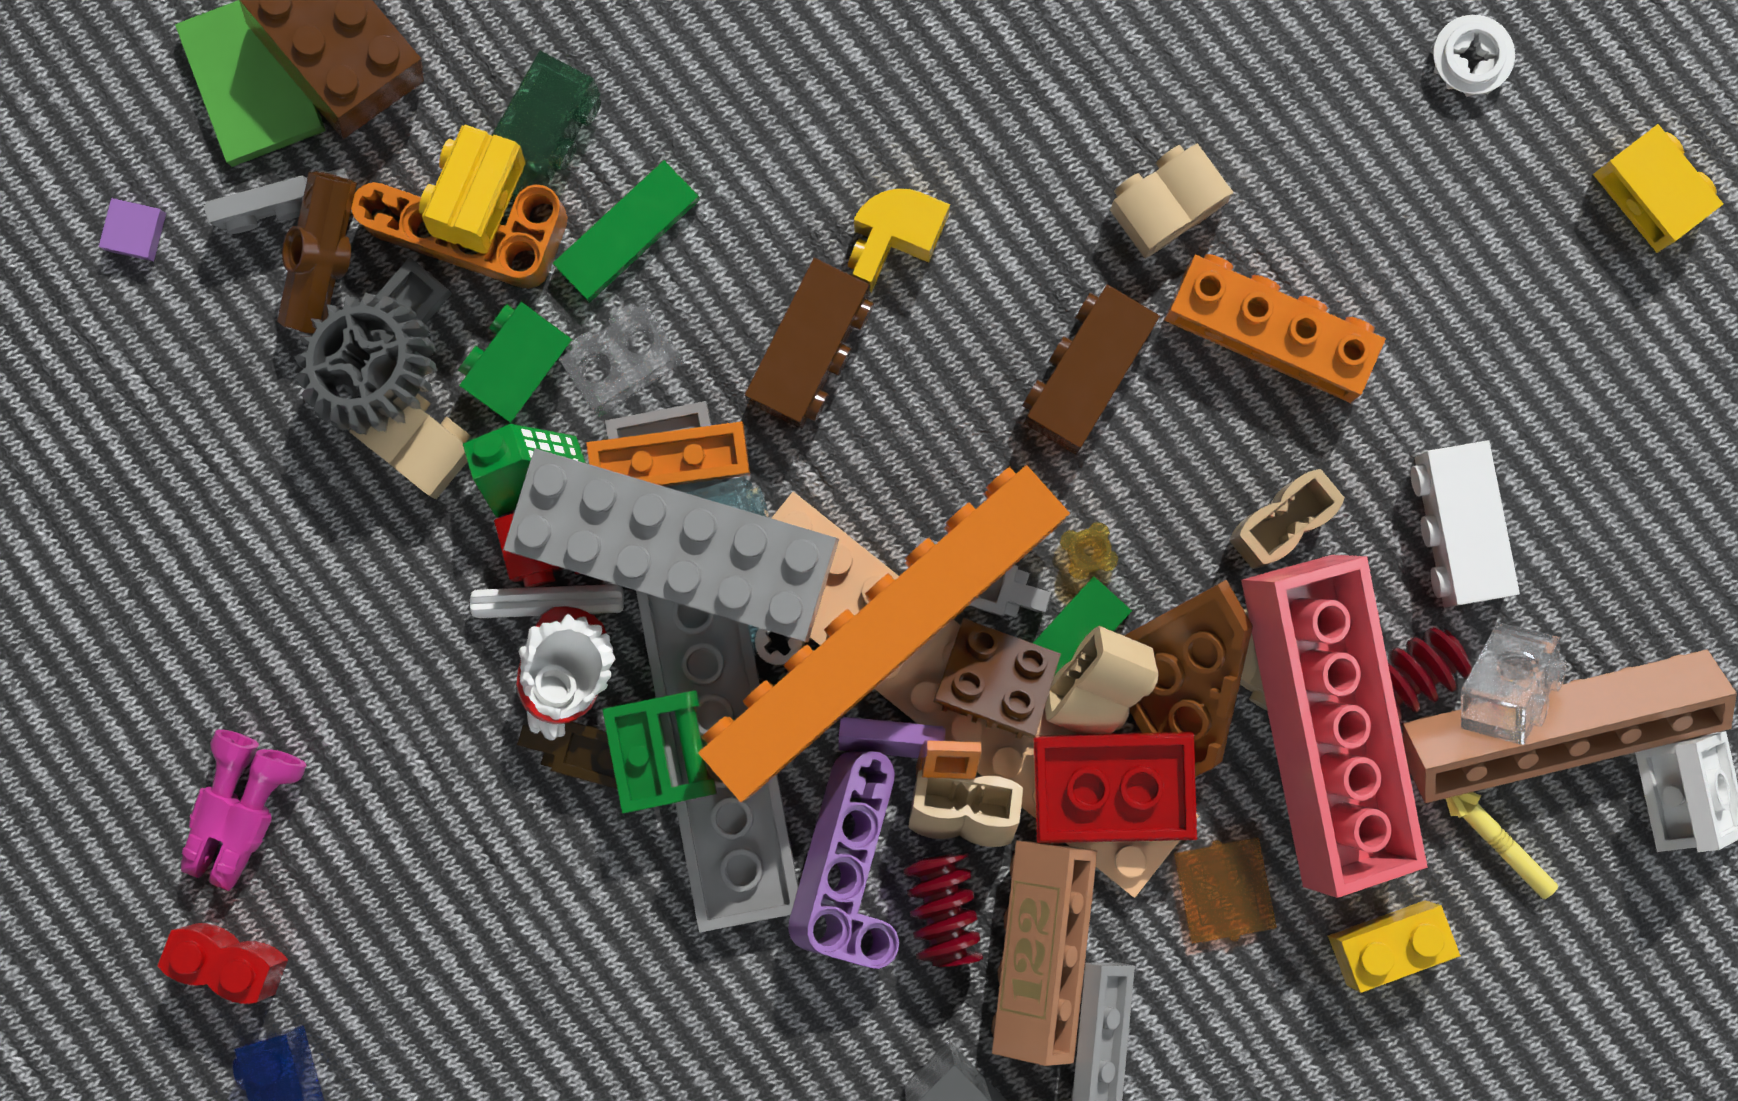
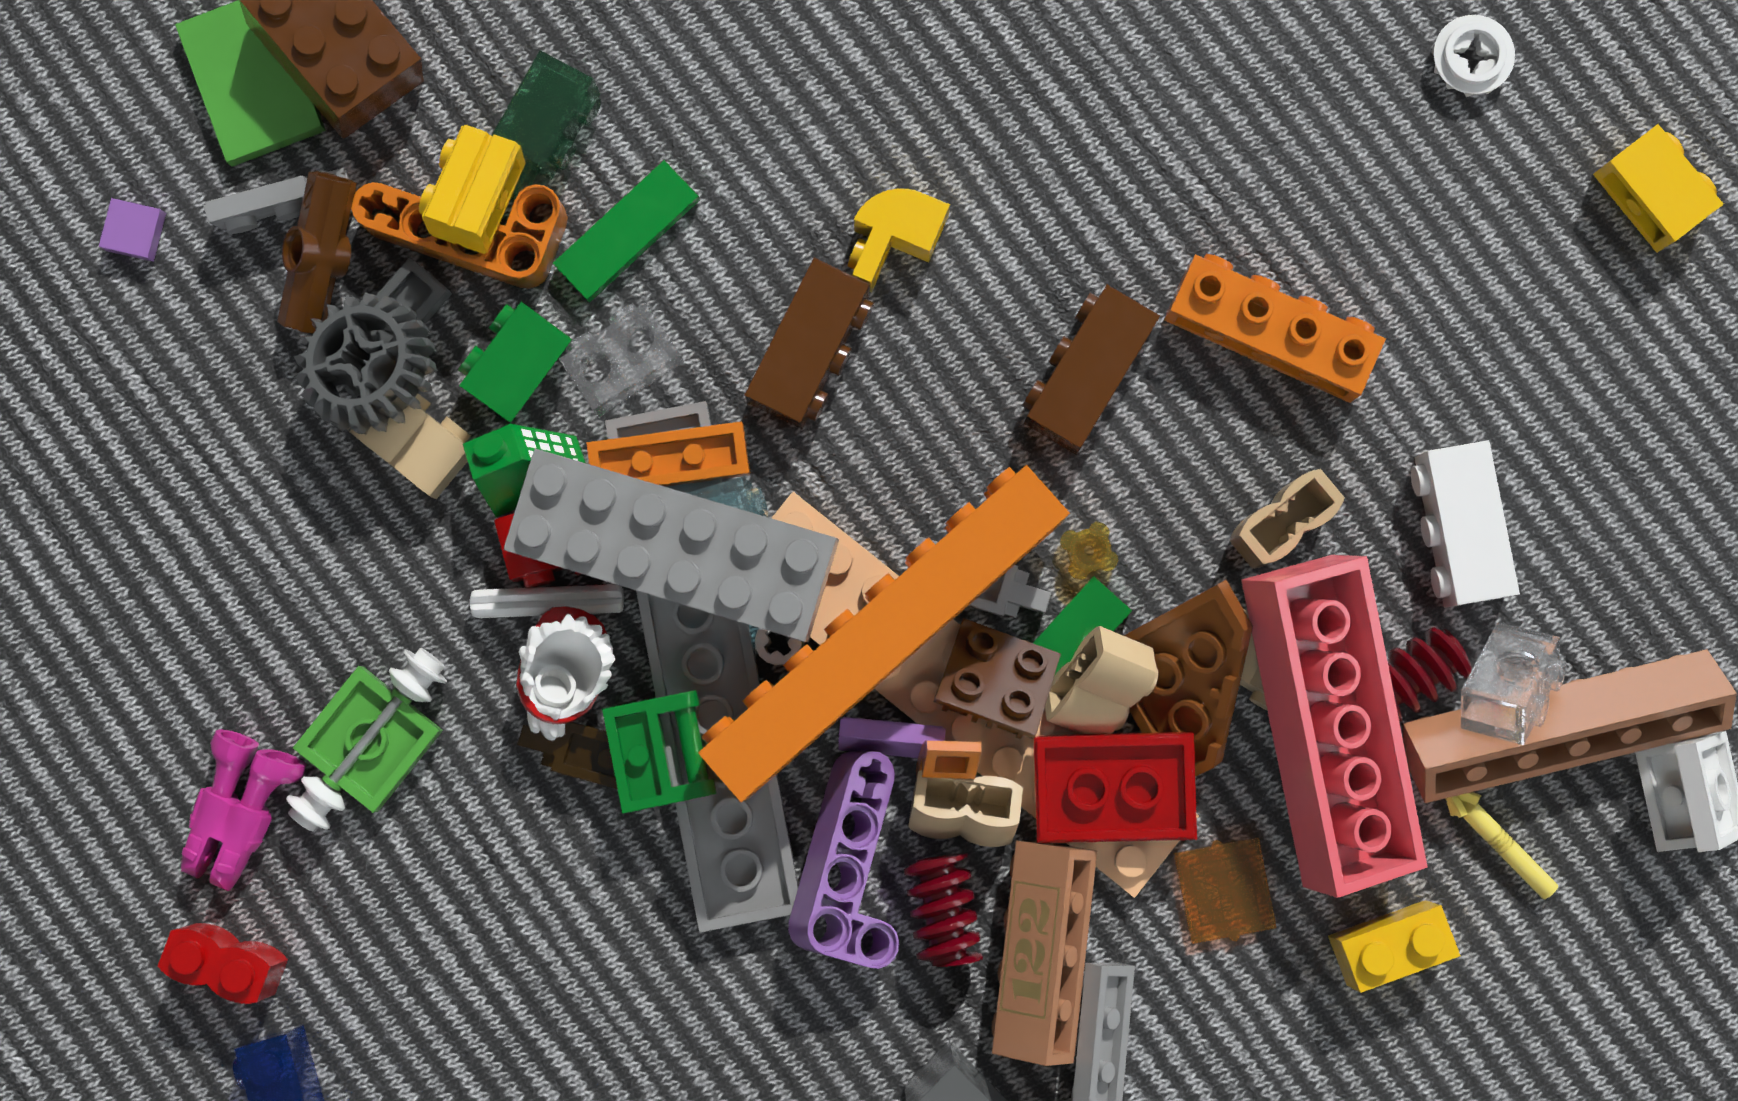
(367, 739): none -> bright green plate
(1169, 200): tan brick -> none

